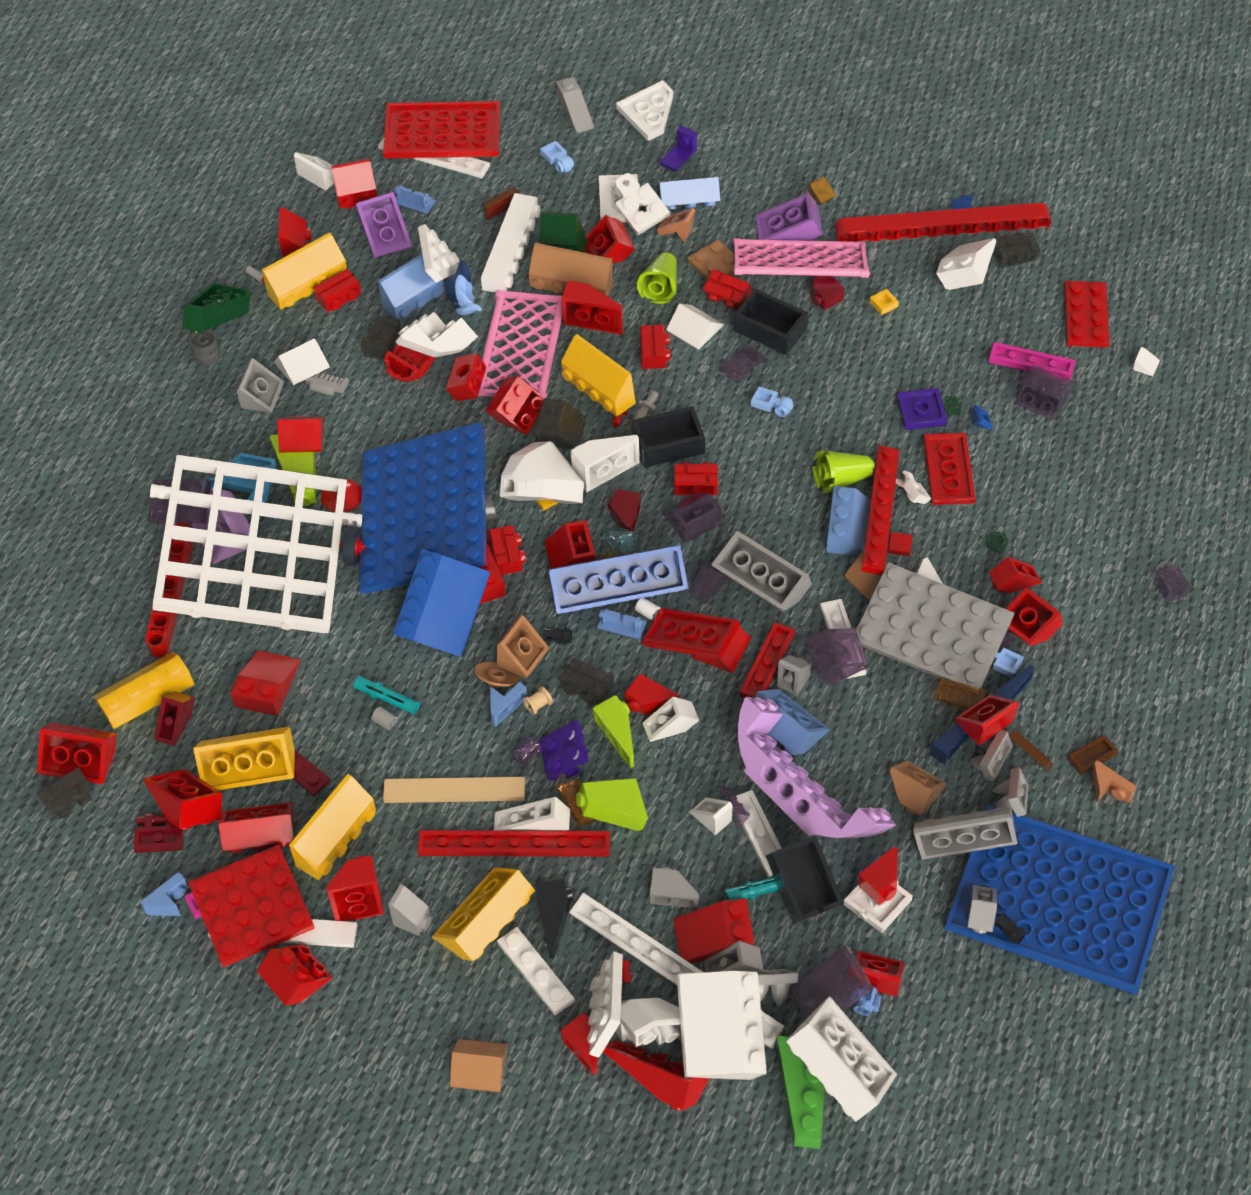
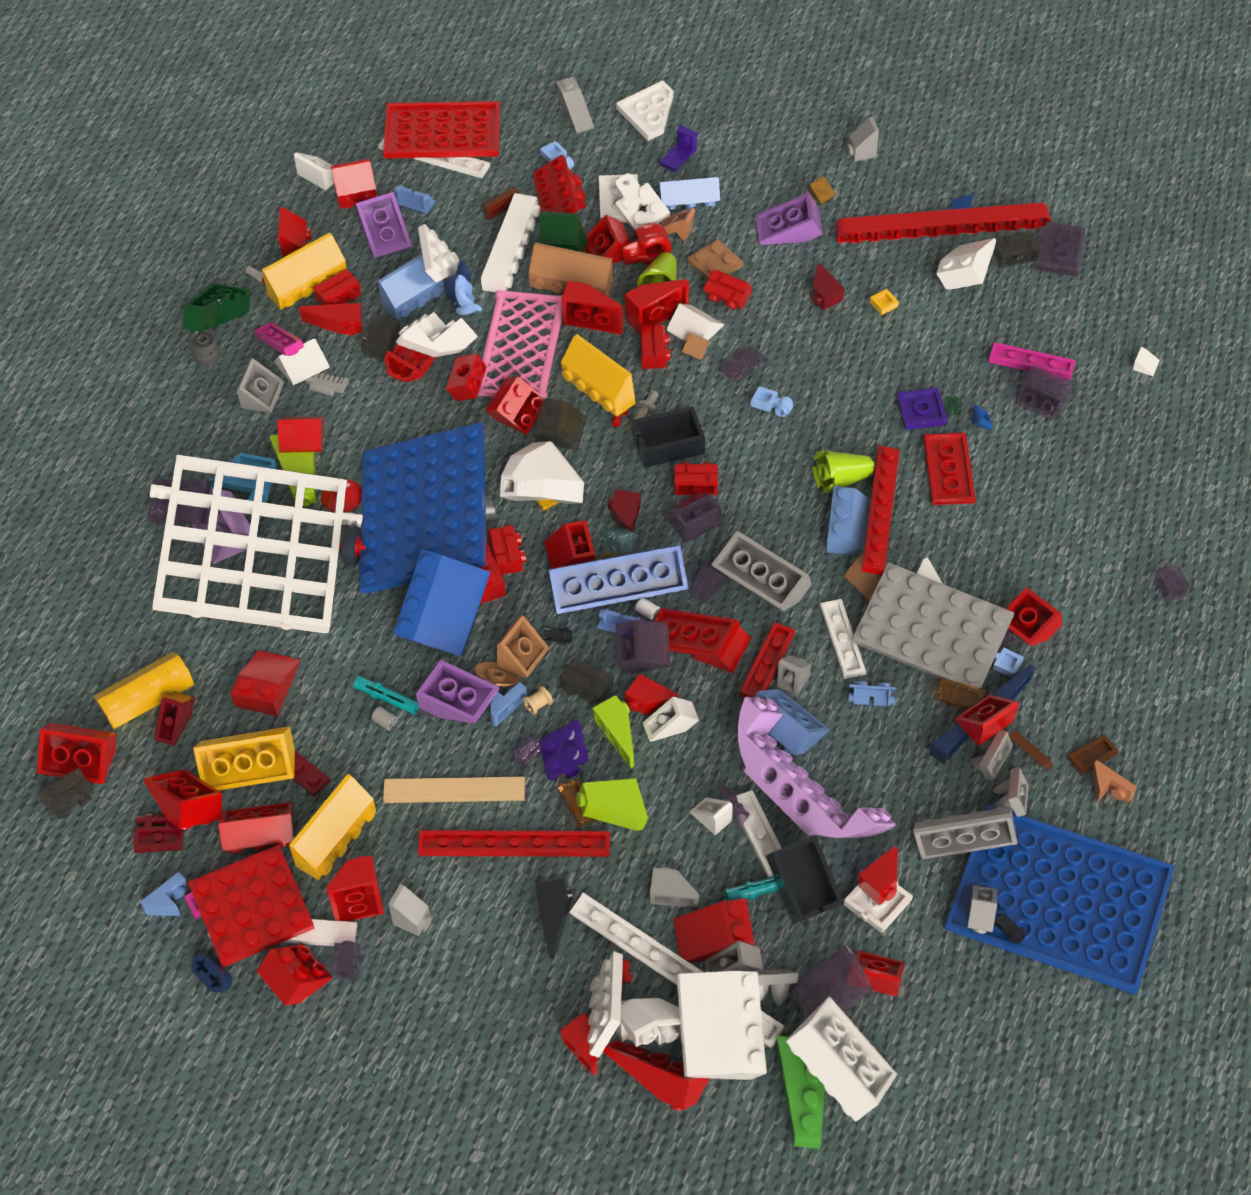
(159, 637): red beam -> none
(208, 977): none -> dark blue beam
(279, 339): none -> dark pink plate
(335, 317): none -> red slope
(346, 961): none -> clear purple brick
(455, 694): none -> medium lavender slope
(478, 1065): medium nougat slope -> none
(484, 913): yellow slope -> none
(535, 816): white slope -> none
(536, 971): white plate -> none
(559, 188): none -> red bracket
(604, 459): white slope -> none
(642, 646): none -> clear purple slope
(649, 244): none -> red piece
(655, 302): none -> red slope
(695, 346): none -> medium nougat tile
(770, 321): black piece -> none
(808, 247): bright pink door -> none
(837, 654): clear purple slope -> none
(863, 141): none -> light grey slope
(867, 1003): medium blue gear -> none
(881, 694): none -> medium blue hinge
(900, 544): red tile -> none
(914, 490): white plate -> none
(915, 787): medium nougat slope -> none
(996, 542): clear green tile -> none
(1013, 576): red slope -> none
(1061, 249): none -> clear purple plate
(1086, 314): red plate -> none

